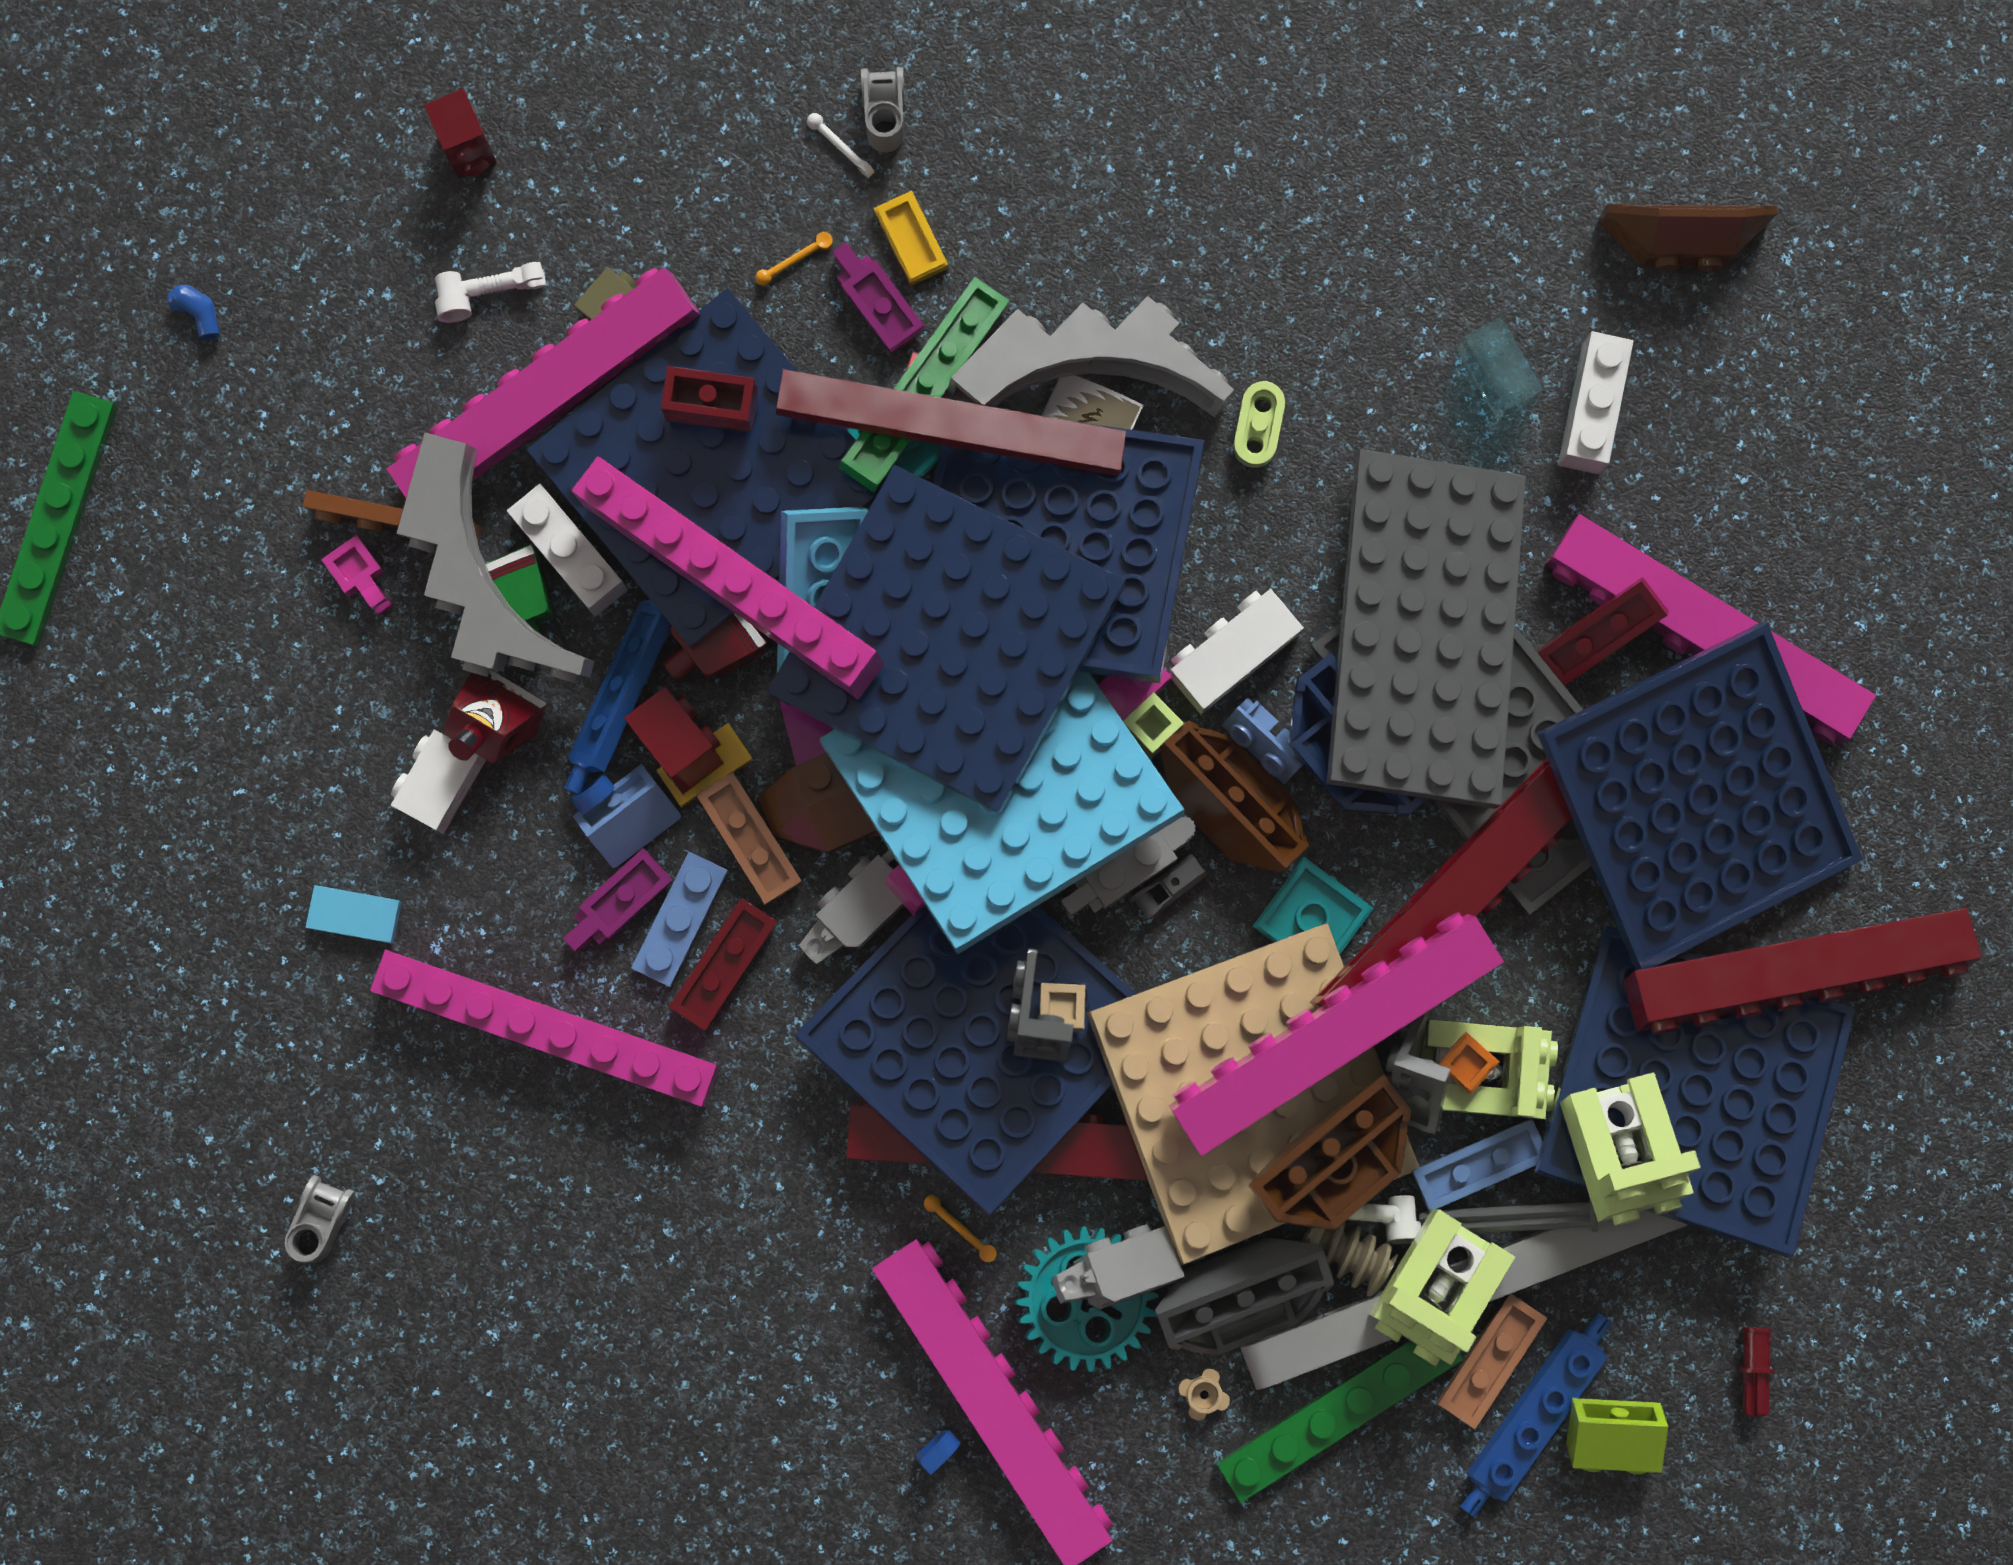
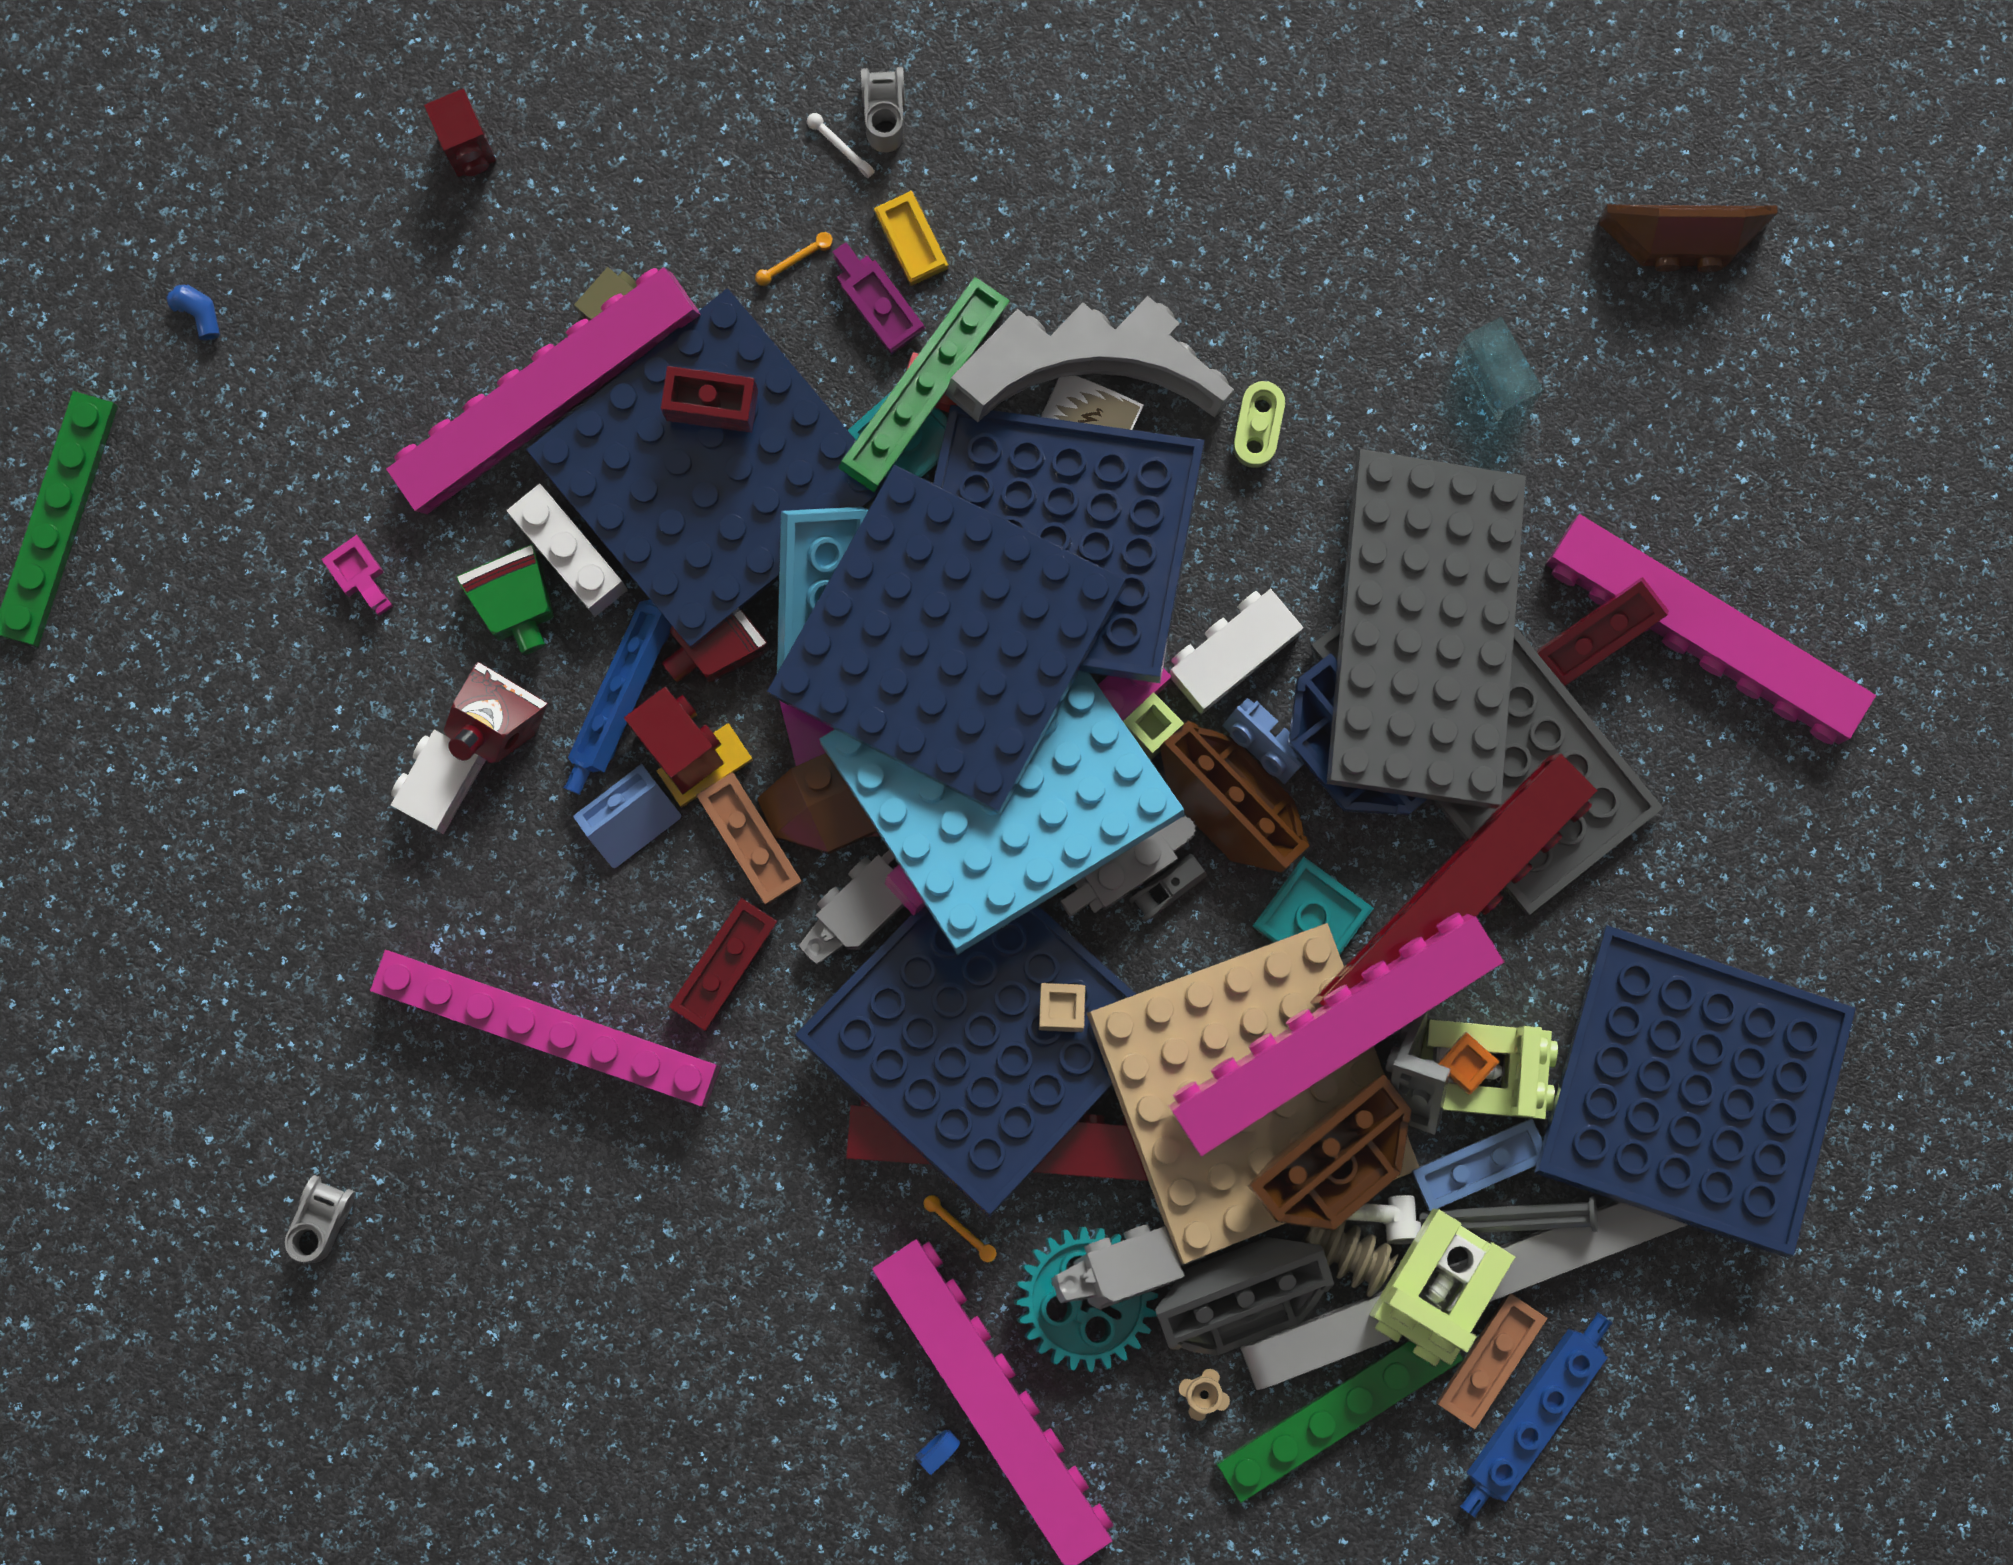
(353, 914): medium azure tile -> none
(368, 515): dark orange plate -> none
(441, 516): light grey arch -> none
(454, 294): white brick -> none
(592, 793): blue tile -> none
(618, 901): magenta hinge -> none
(680, 919): medium blue plate -> none
(728, 578): dark pink brick -> none
(950, 422): tile -> none
(1040, 1037): dark grey bracket -> none
(1595, 402): white brick -> none
(1616, 1435): lime brick -> none
(1664, 1171): yellowish green brick -> none
(1700, 796): dark blue plate -> none
(1756, 1371): dark red axle -> none
(1802, 970): dark red brick -> none

